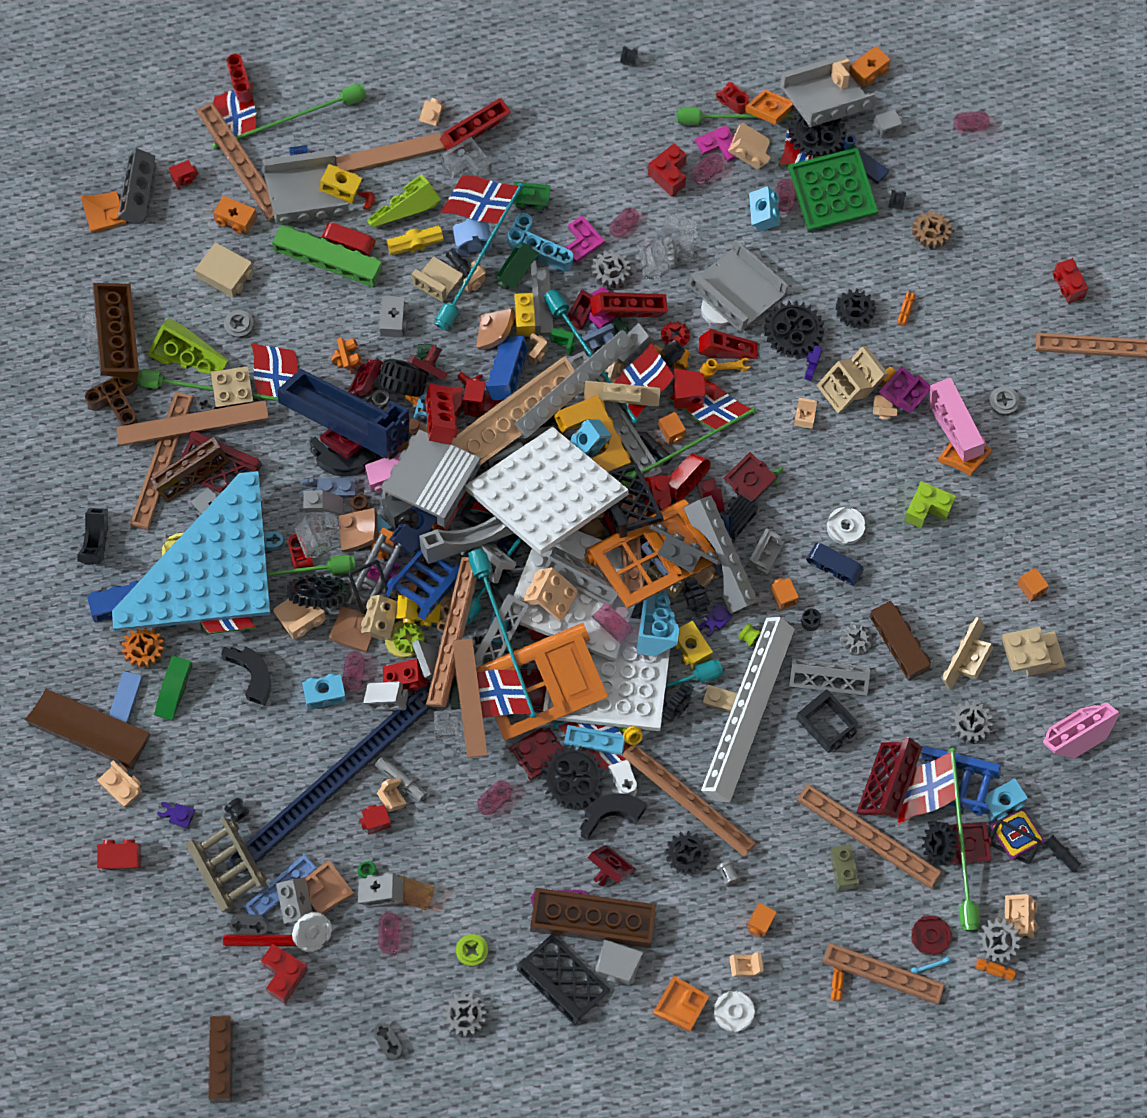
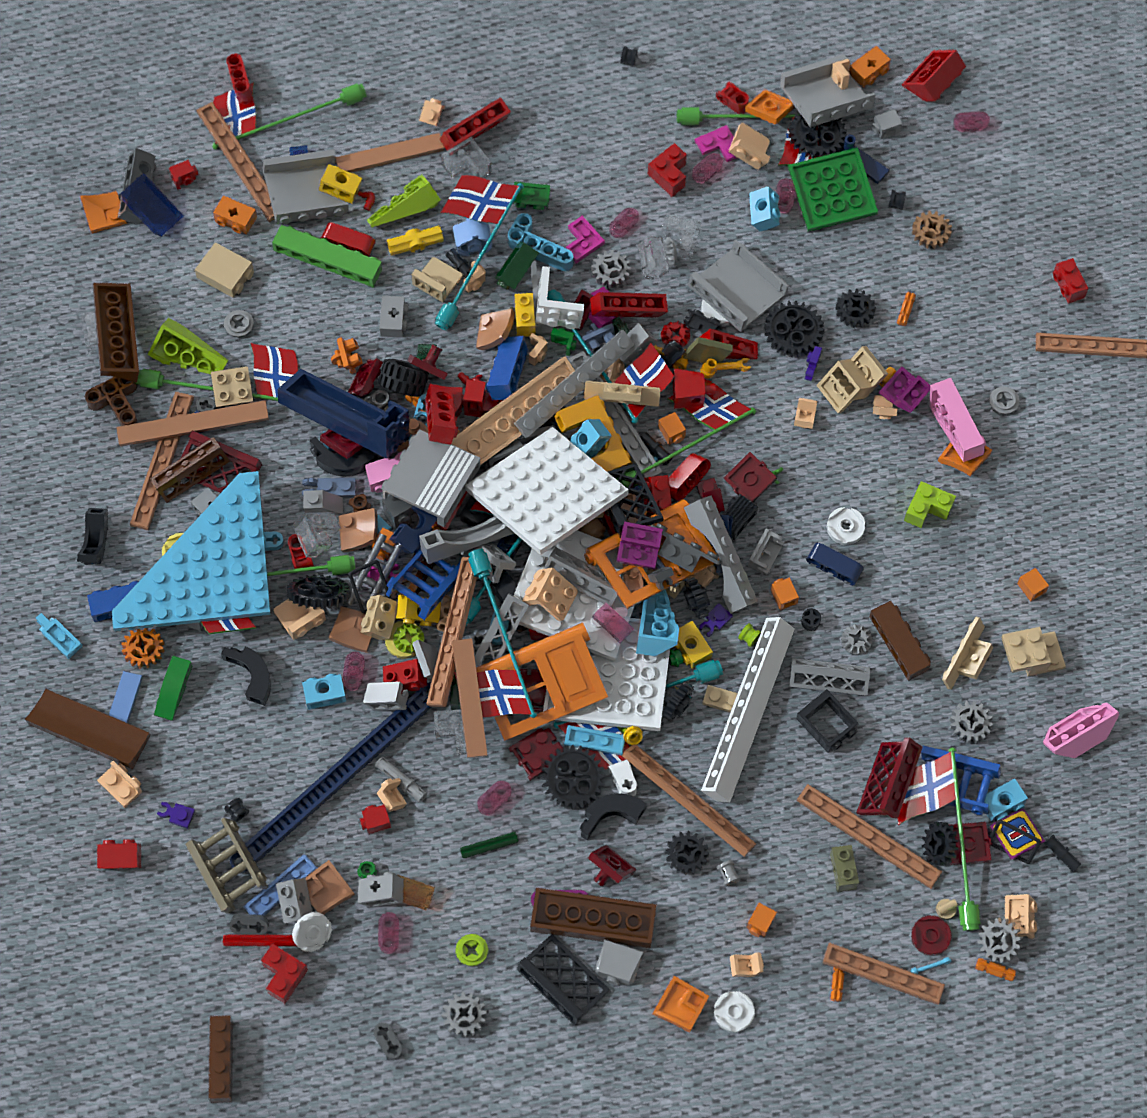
(59, 636): none -> medium azure hinge
(151, 205): none -> clear blue piece
(489, 845): none -> dark green axle
(556, 312): none -> white bracket
(639, 545): none -> magenta slope
(660, 575): none -> dark grey tile
(675, 658): none -> green plate
(697, 319): none -> black hinge
(704, 349): none -> olive tile
(935, 74): none -> red slope
(946, 908): none -> tan plate

